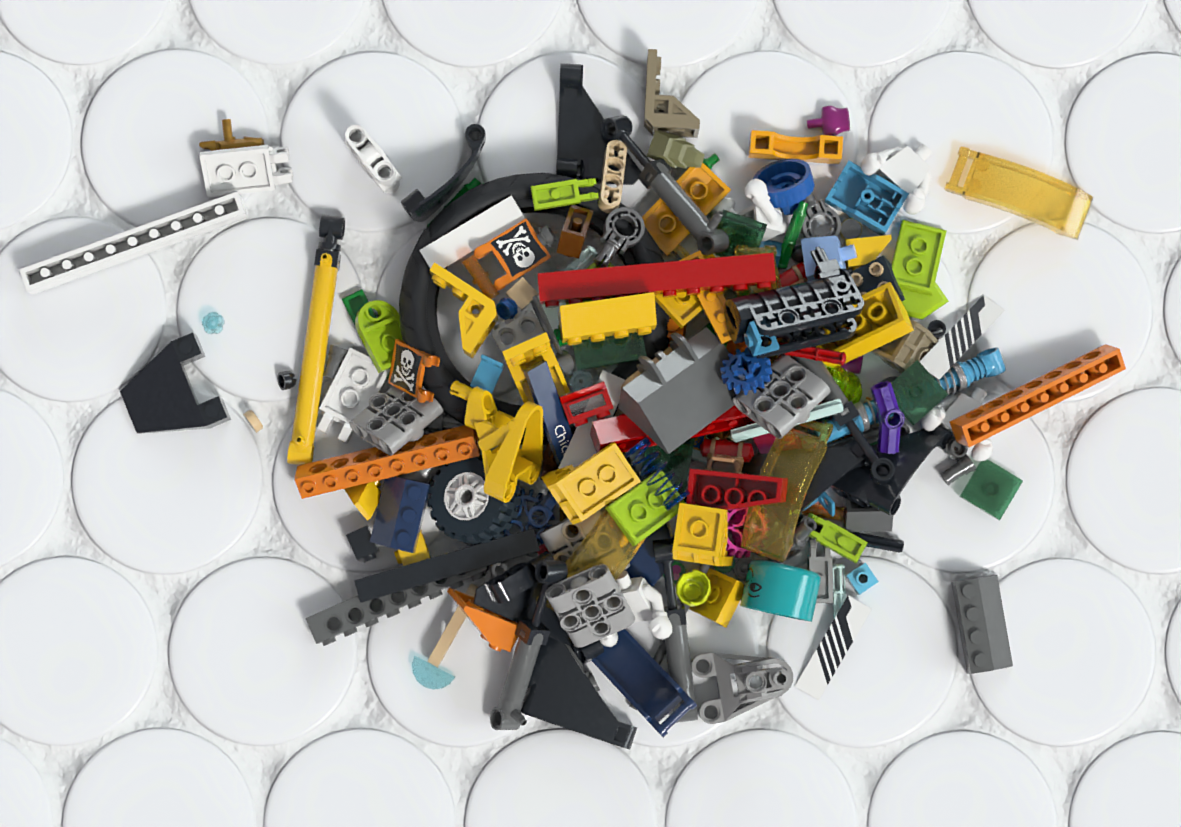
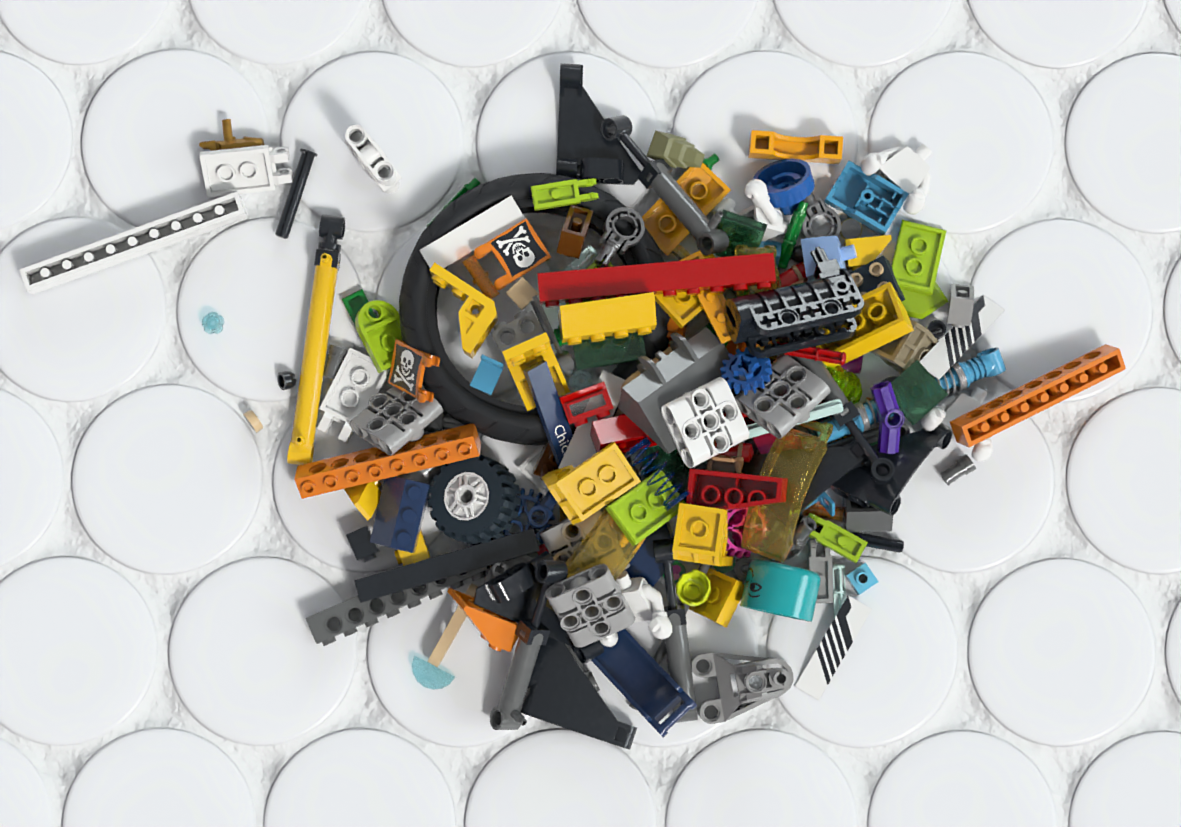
(163, 397): black wedge -> none
(295, 193): none -> black axle
(422, 208): black panel -> none
(495, 427): yellow connector -> none
(506, 308): blue plate -> none
(546, 236): dark grey plate -> none
(612, 176): tan beam -> none
(676, 117): dark tan bracket -> none
(725, 430): none -> white connector
(753, 341): dark azure bracket -> none
(832, 121): magenta piece -> none
(959, 453): dark grey plate -> none
(960, 305): none -> light grey slope
(982, 624): dark grey slope -> none
(991, 488): clear green plate -> none
(1021, 192): clear yellow windscreen -> none

